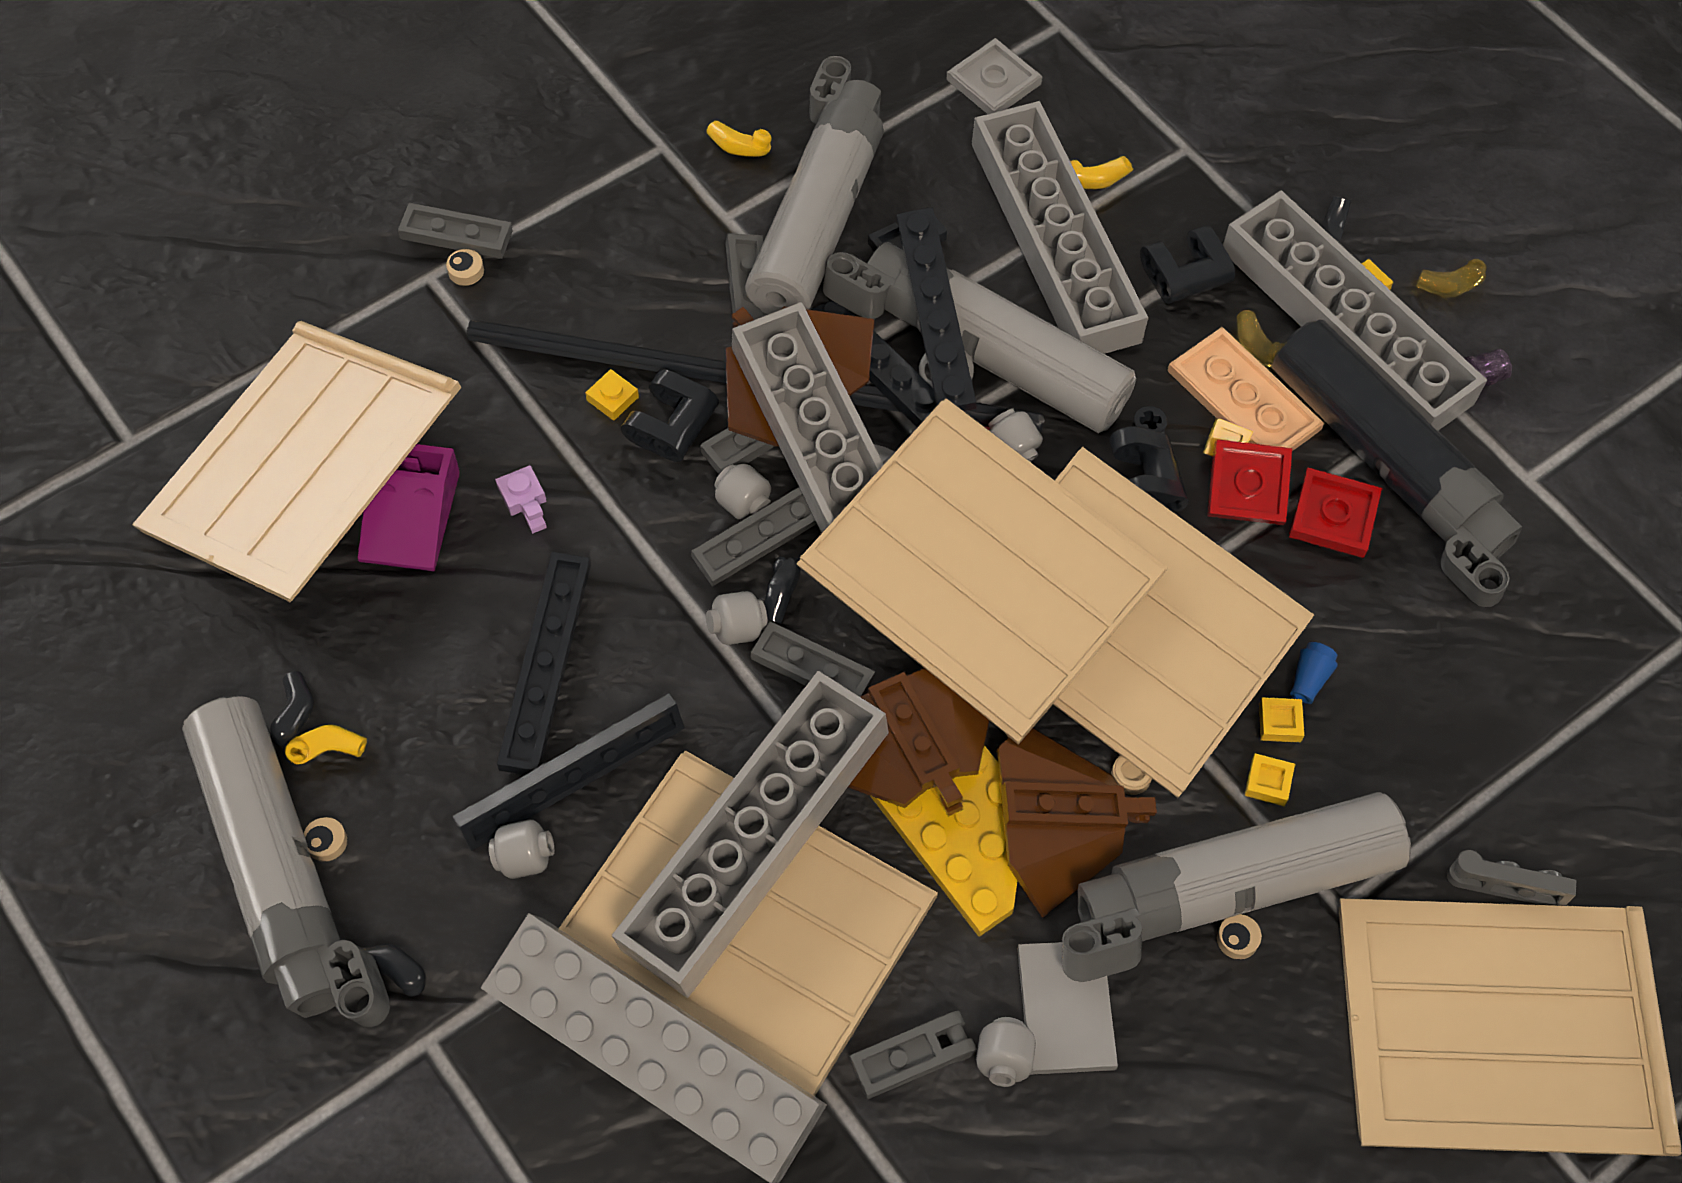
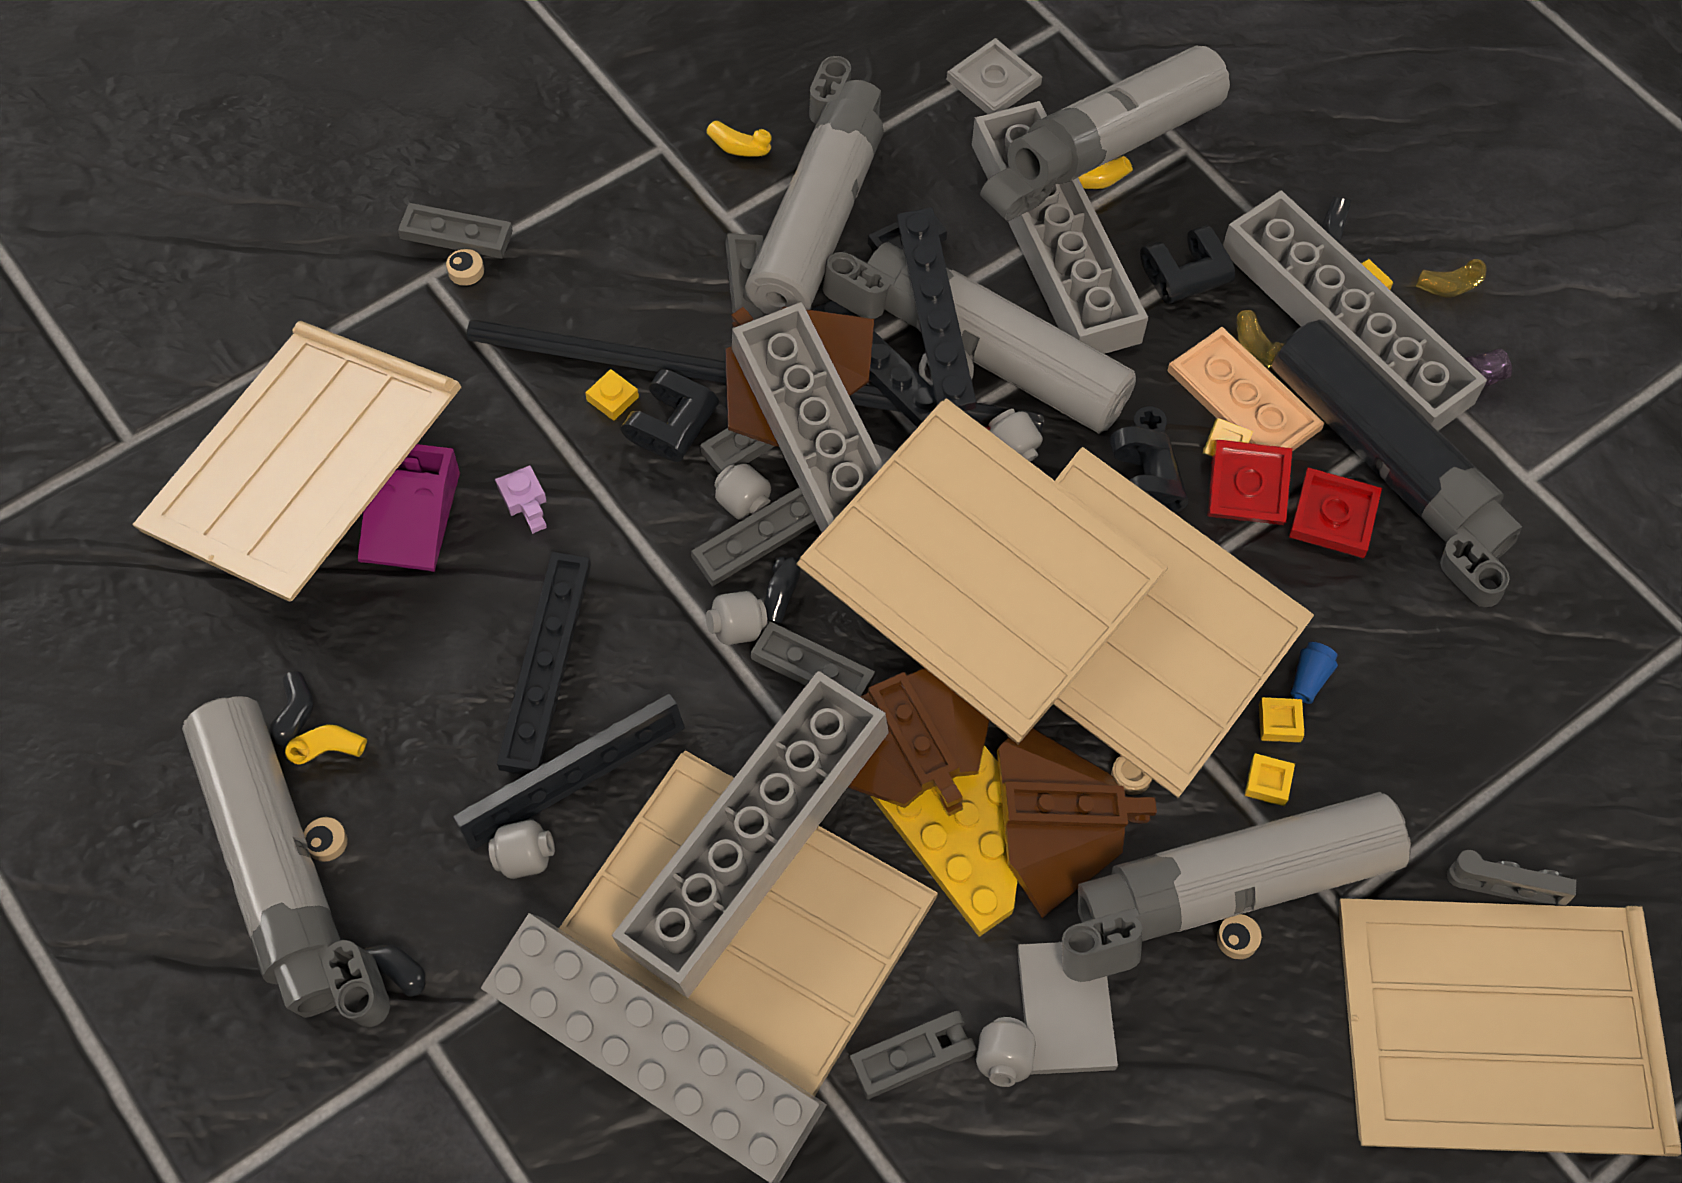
(1106, 127): none -> piece

